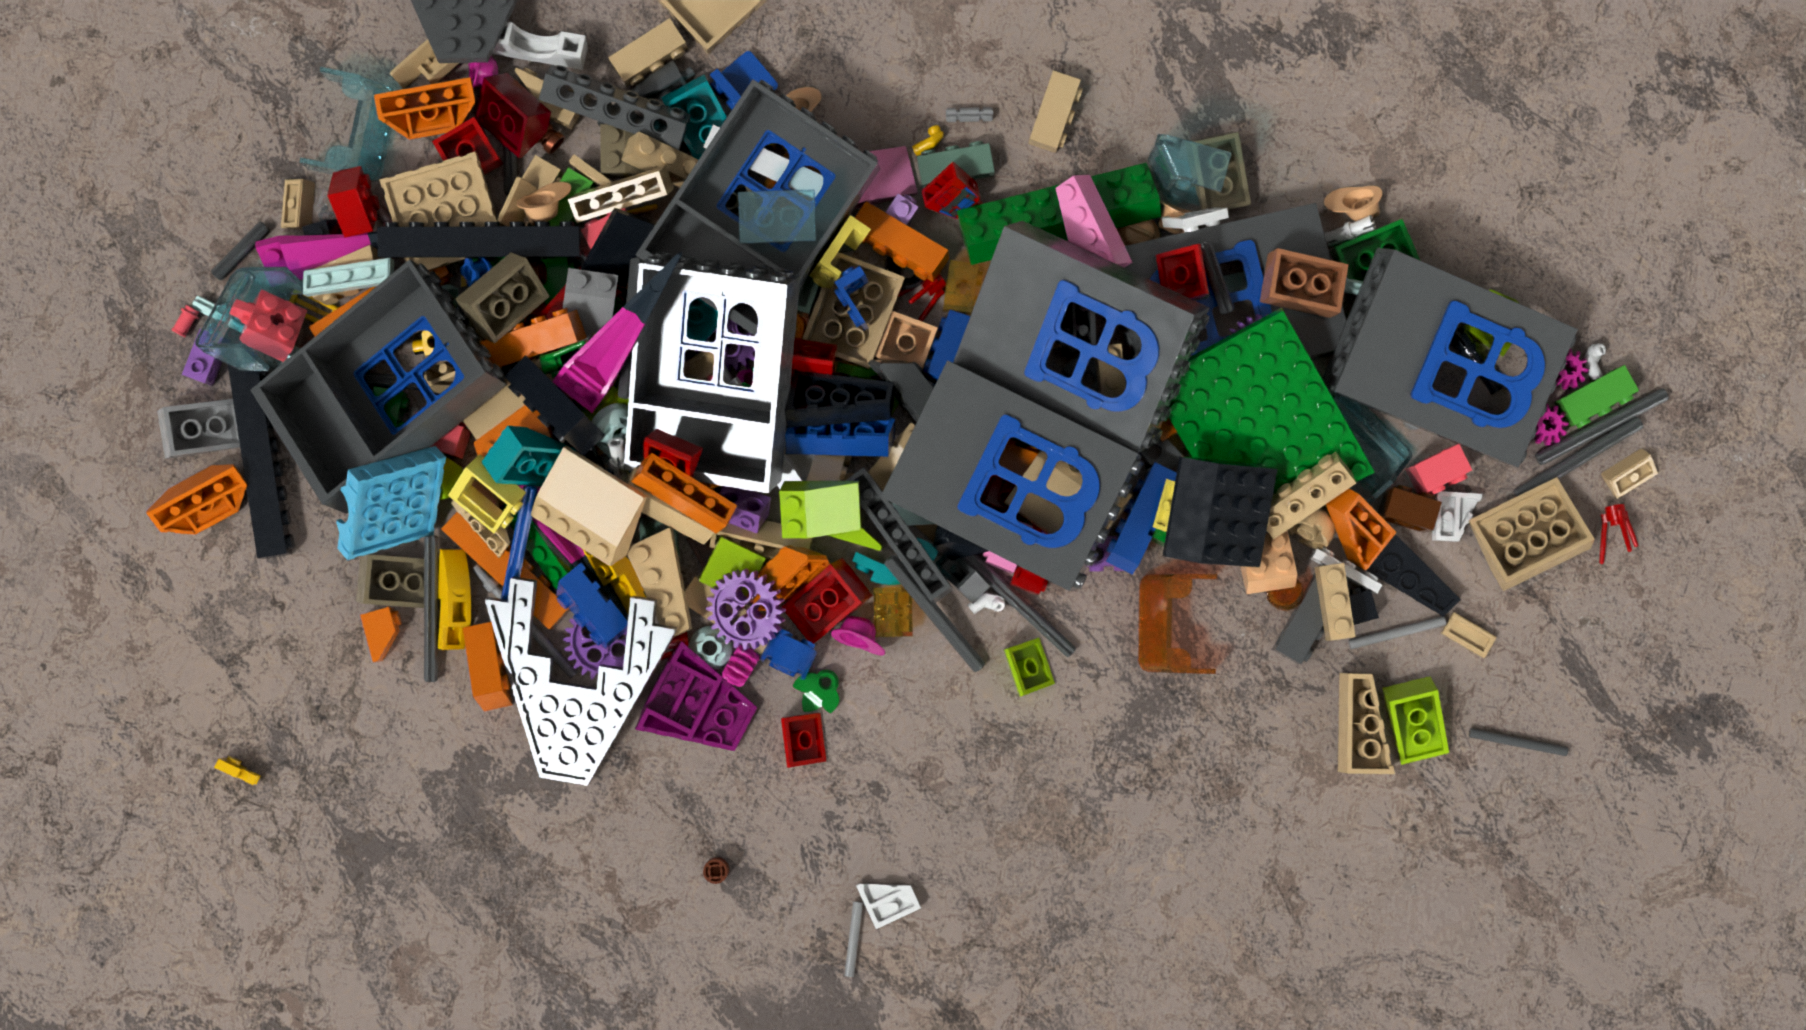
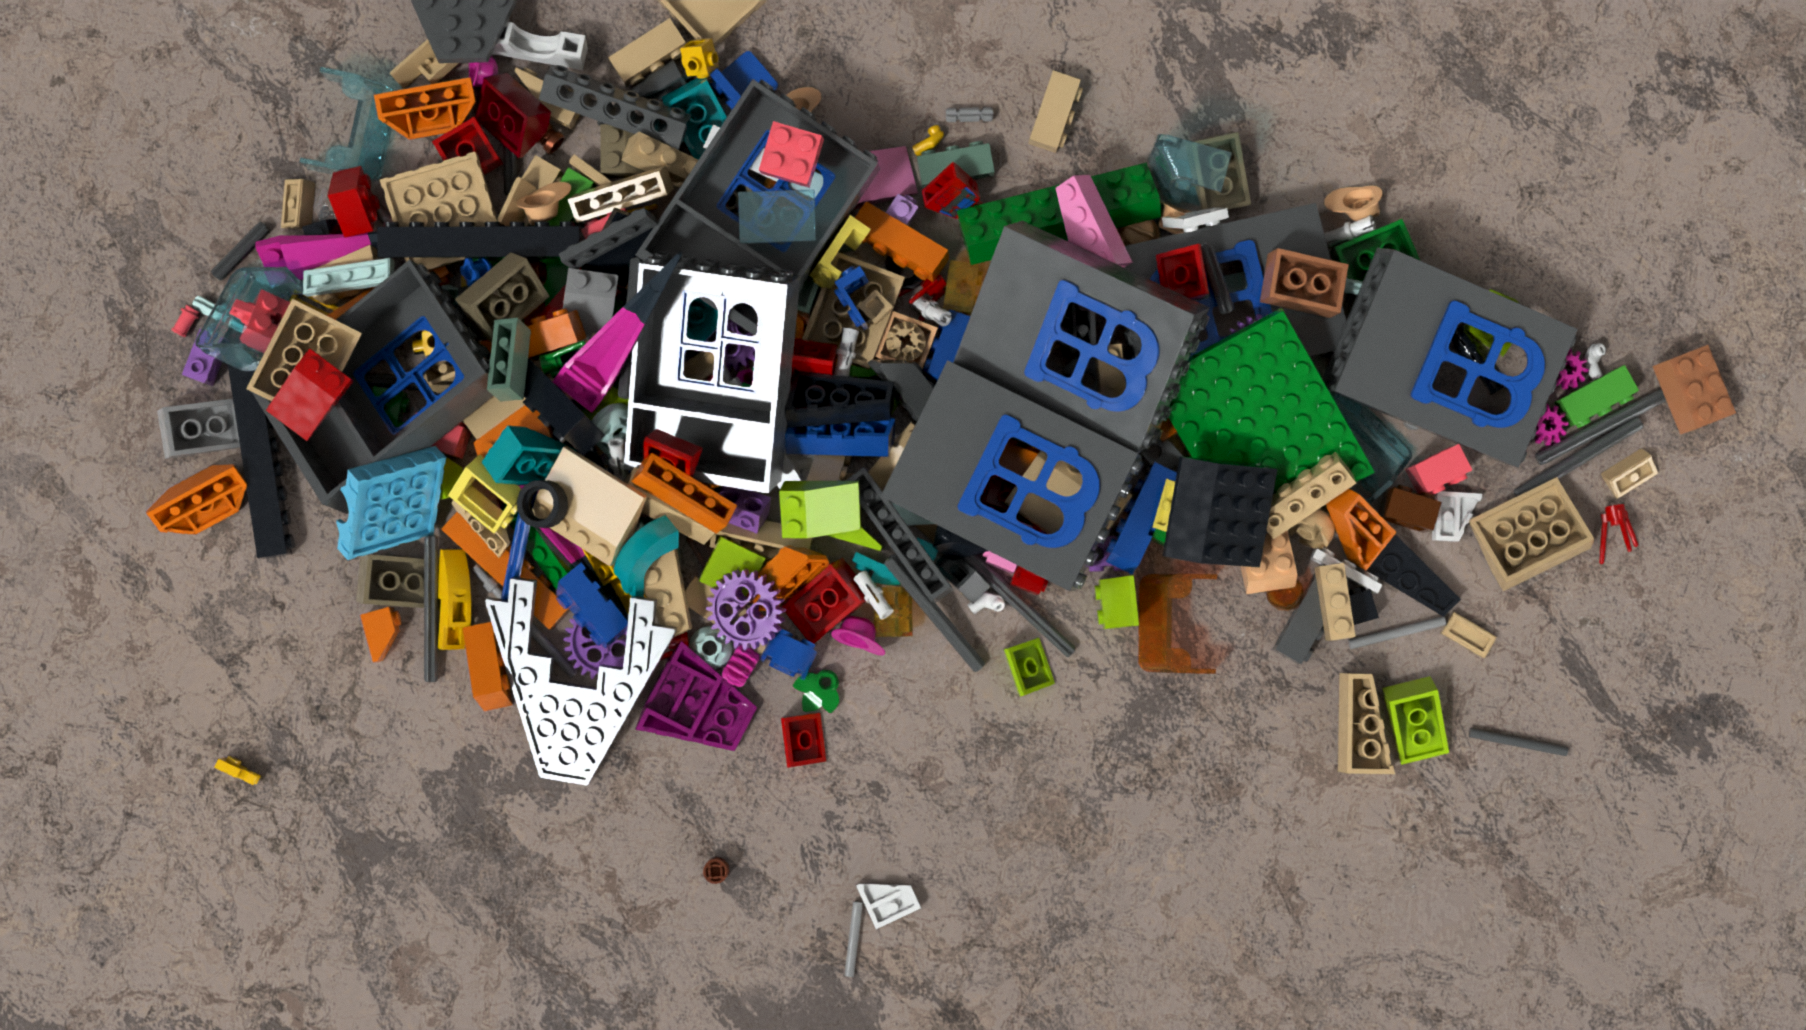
(296, 333): none -> tan slope
(309, 394): none -> red slope
(508, 359): none -> sand green brick
(524, 504): none -> black tyre
(608, 239): none -> dark grey plate
(642, 550): none -> teal arch
(699, 58): none -> yellow brick
(791, 154): none -> coral brick
(846, 352): none -> white pin
(865, 582): none -> white pin
(875, 307): none -> tan plate
(909, 352): none -> tan gear
(932, 311): none -> white pin
(1117, 602): none -> lime slope
(1694, 389): none -> nougat brick

